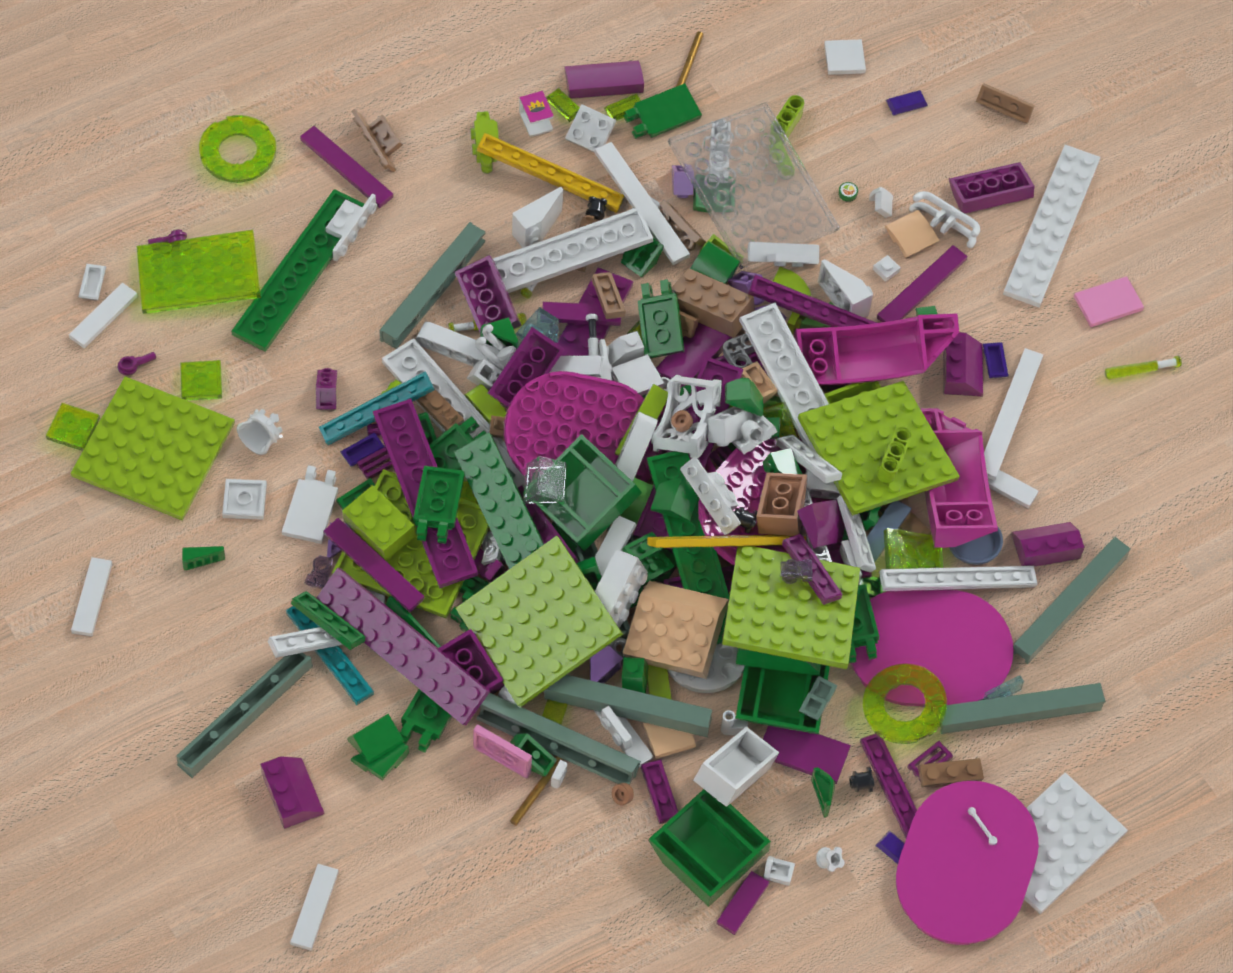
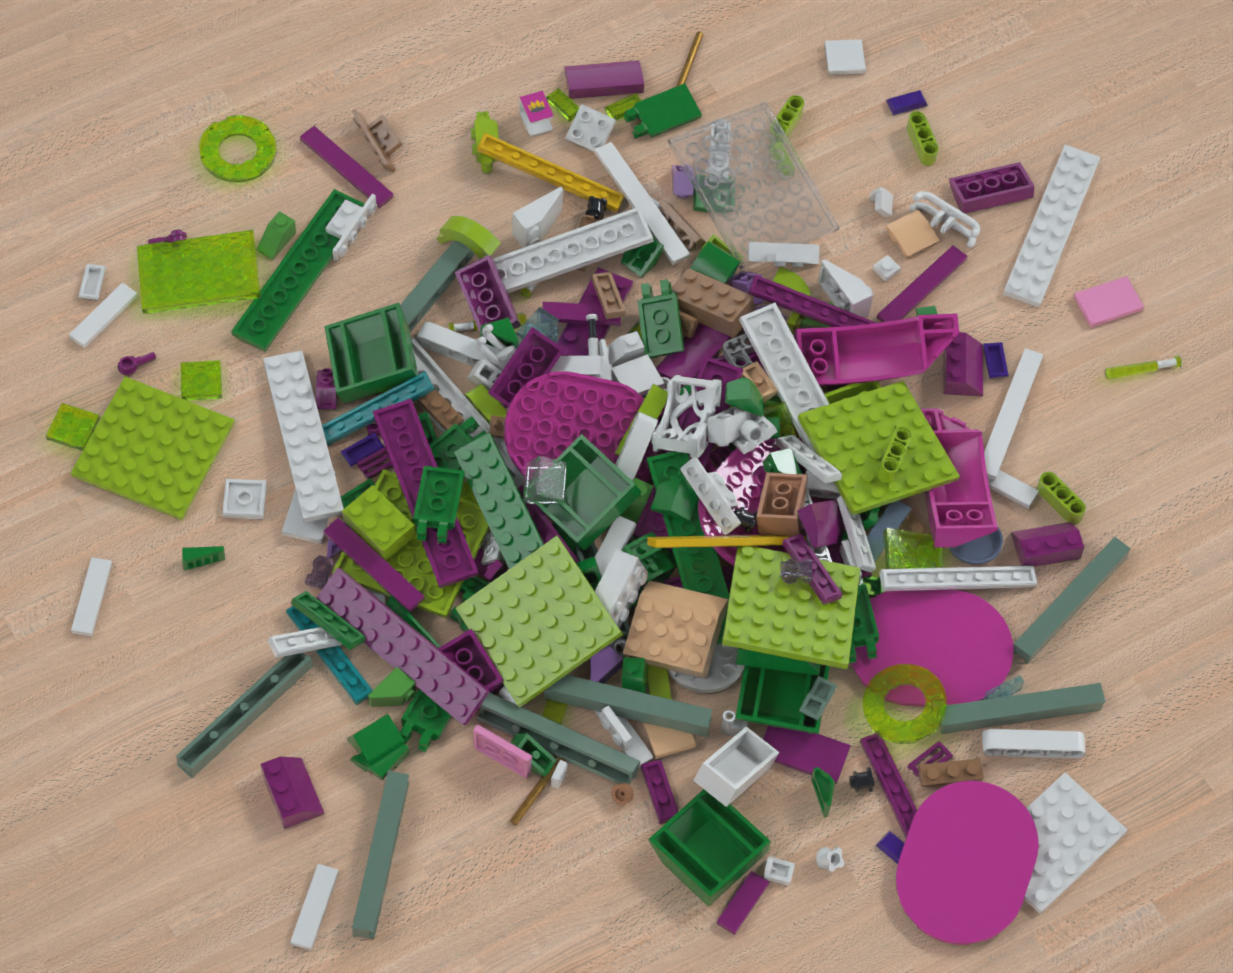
(259, 431): white hair -> none
(277, 235): none -> bright green slope
(303, 436): none -> white plate
(370, 353): none -> green slope
(380, 855): none -> sand green tile
(393, 690): none -> bright green slope
(469, 233): none -> lime arch
(682, 421): nougat tile -> none
(848, 191): tile -> none
(922, 138): none -> lime beam
(992, 839): white hinge -> none
(1005, 103): medium nougat plate -> none
(1033, 743): none -> white beam
(1059, 489): none -> lime beam

